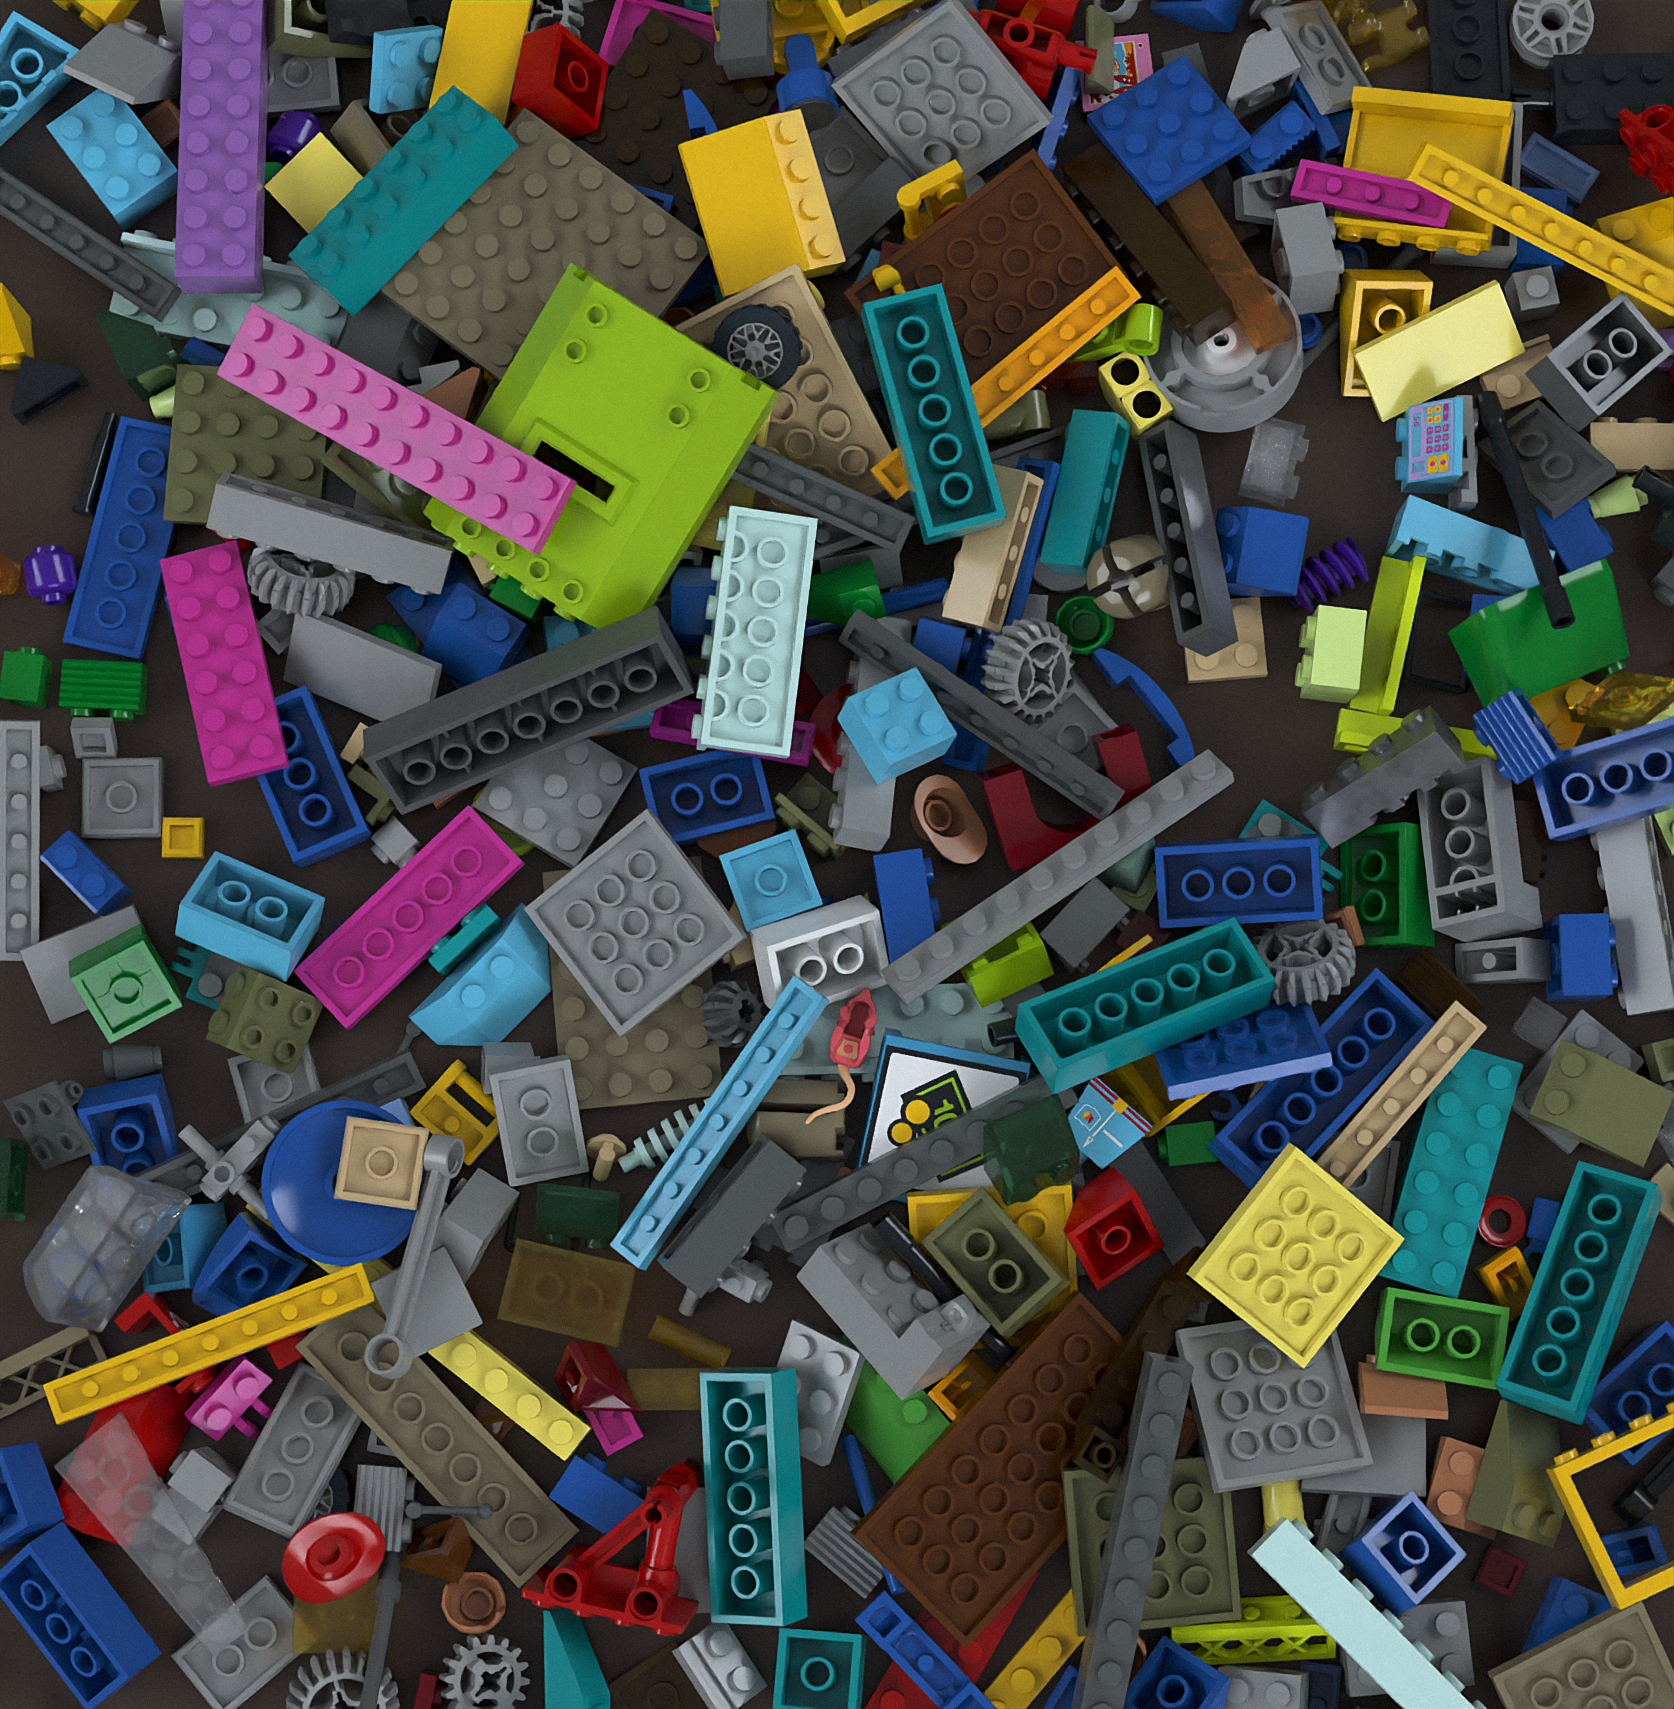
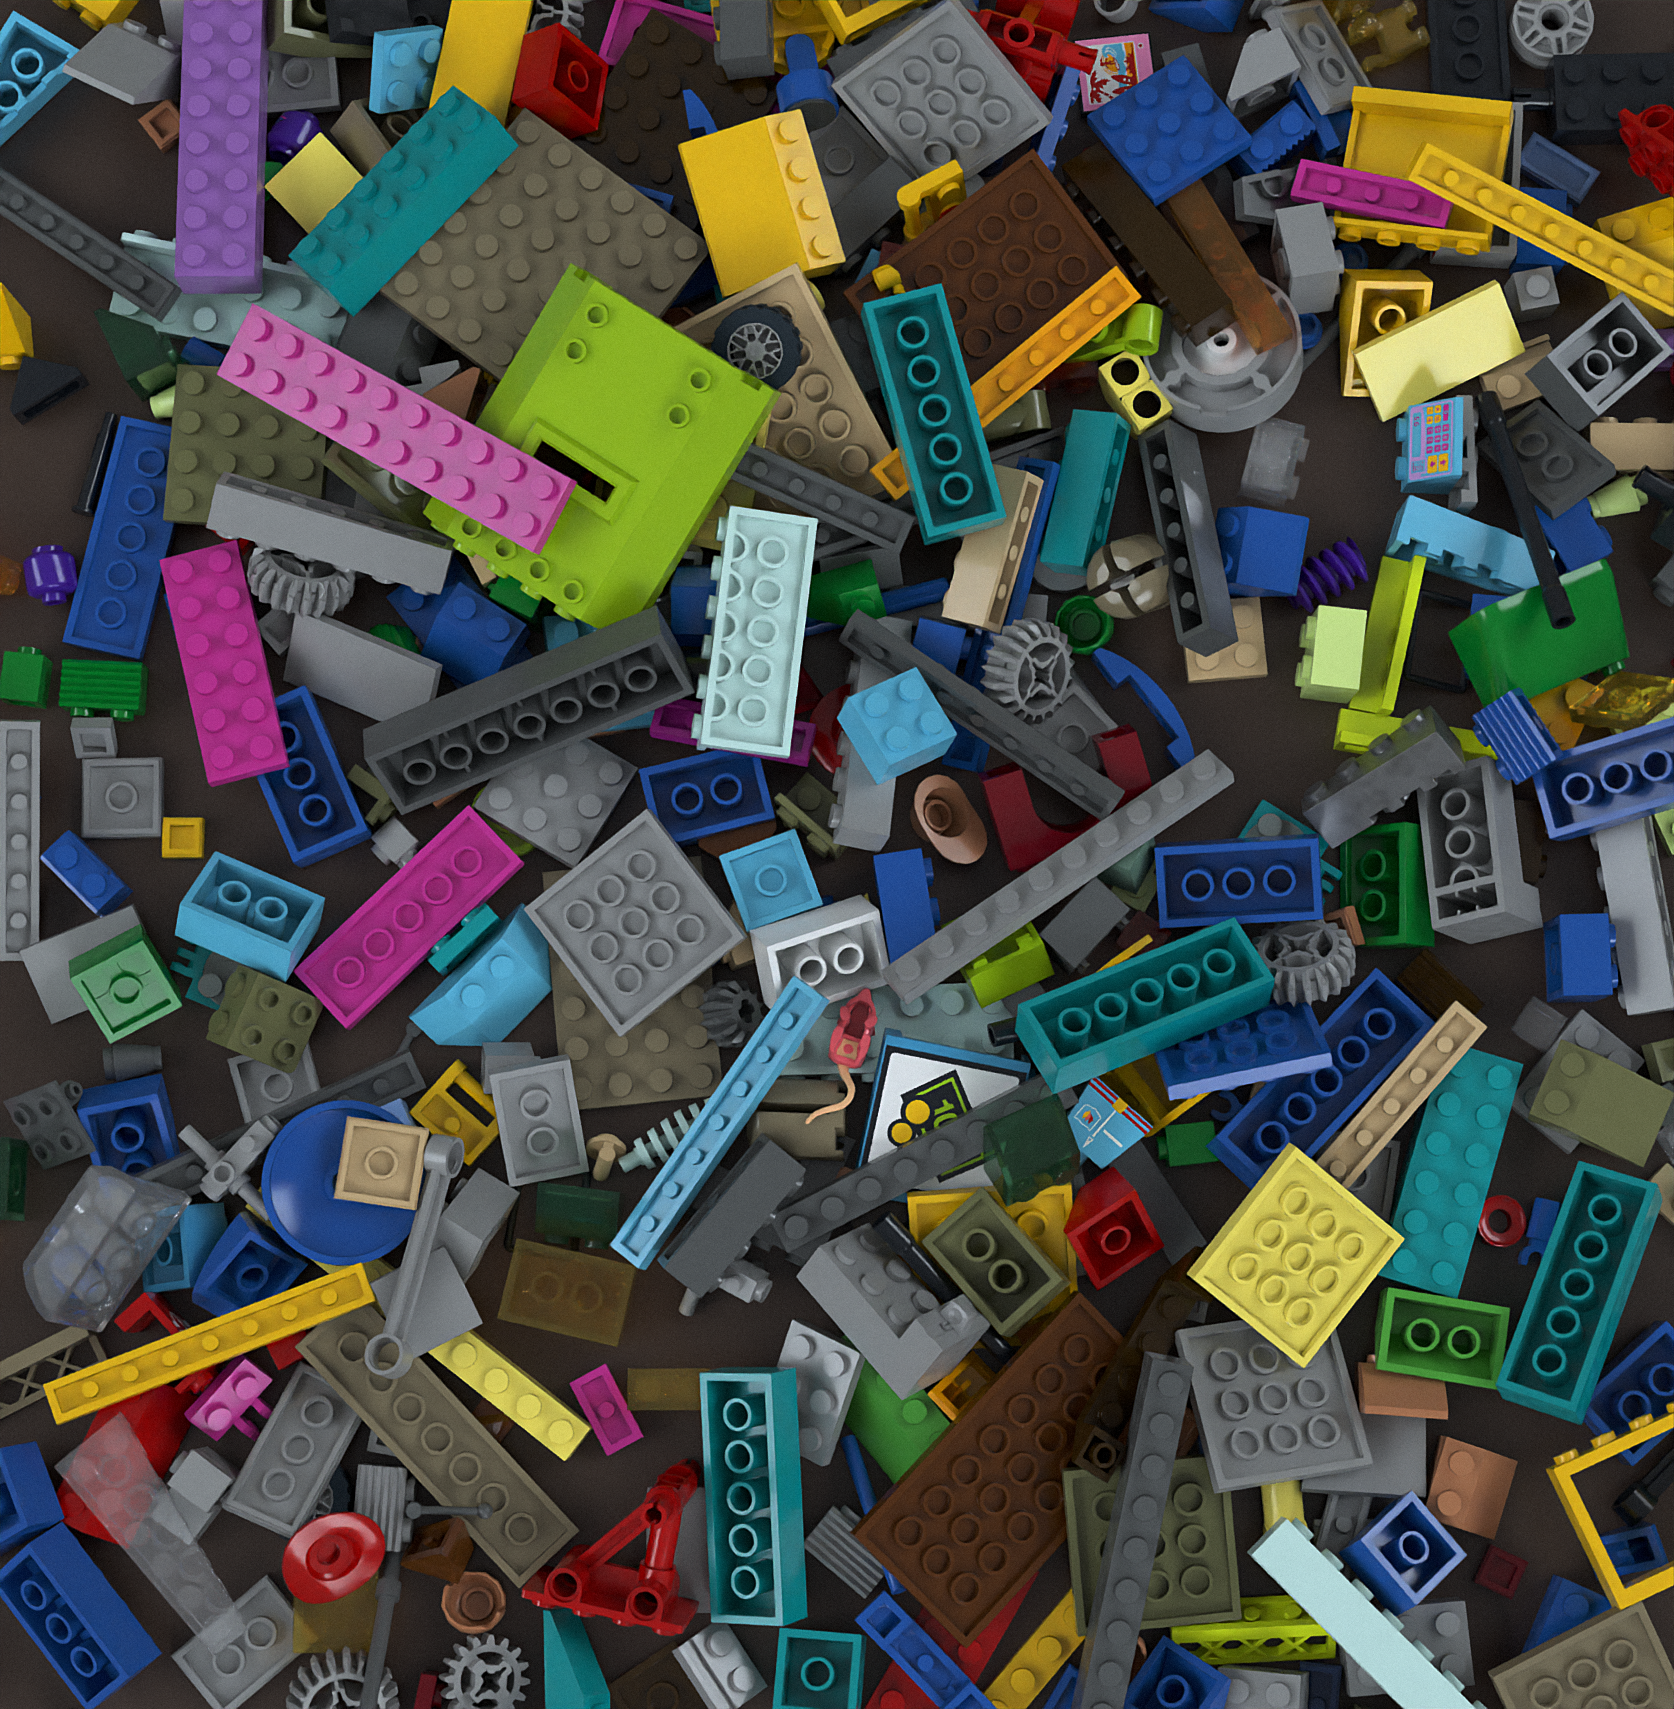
(51, 769): light grey plate -> none
(116, 156): medium azure brick -> none
(354, 749): tan plate -> none
(592, 1381): dark red slope -> none
(596, 1494): blue brick -> none
(689, 1342): clear yellow pin -> none
(1100, 36): olive slope -> none
(1503, 961): light grey slope -> none
(1506, 1279): light orange slope -> none
(1512, 1481): olive slope -> none

